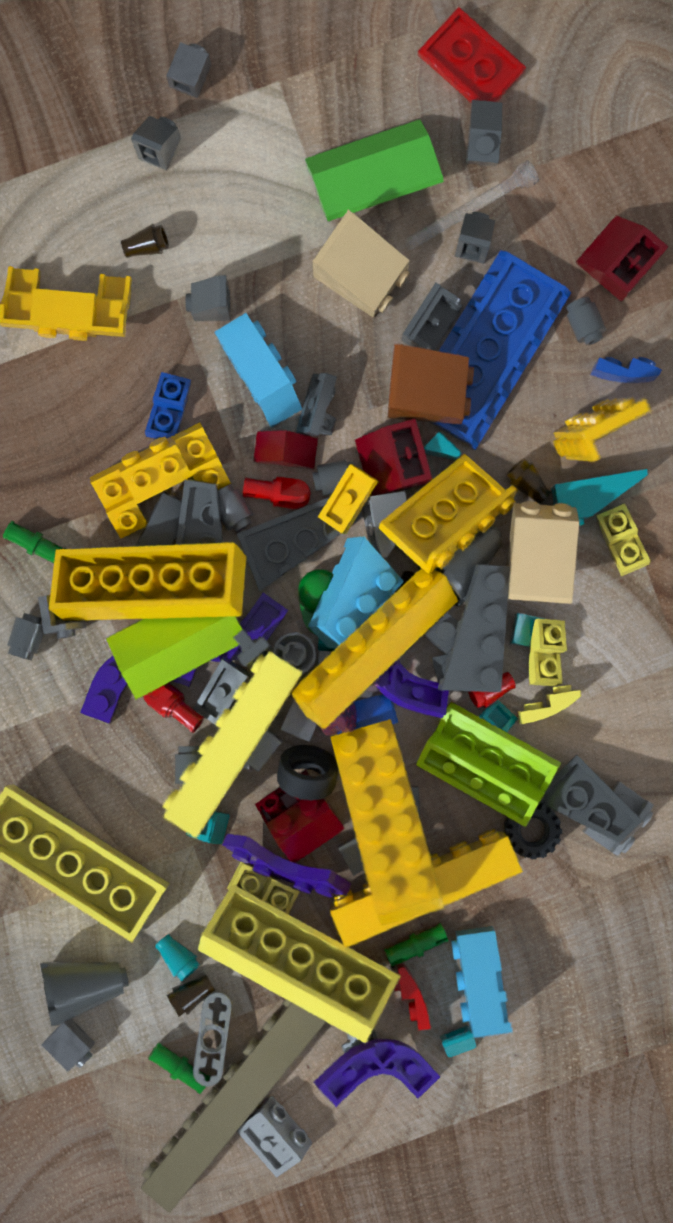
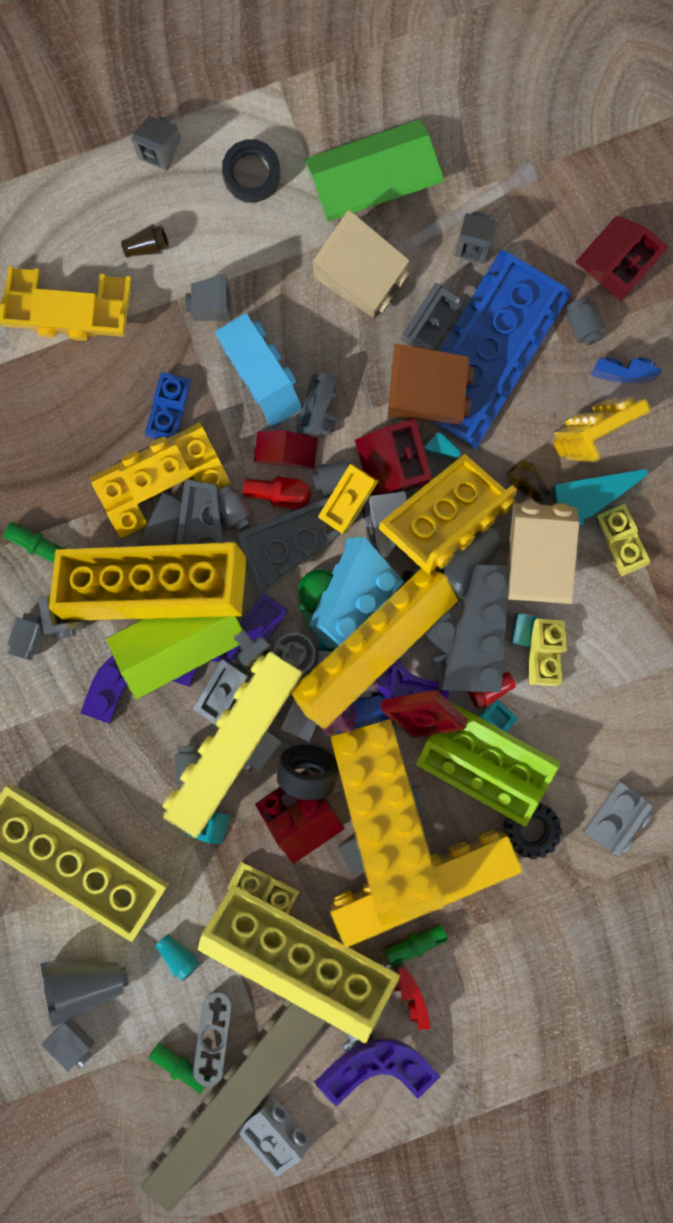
(170, 703): red arm -> none
(189, 69): flat silver brick -> none
(190, 994): dark brown cone -> none
(243, 148): none -> black tyre
(267, 863): dark purple plate -> none
(424, 714): none -> dark red tile
(458, 1041): teal slope -> none
(471, 59): red tile -> none
(481, 981): medium azure wedge -> none
(484, 133): dark grey slope -> none
(557, 701): light yellow slope -> none
(589, 801): dark grey wing -> none

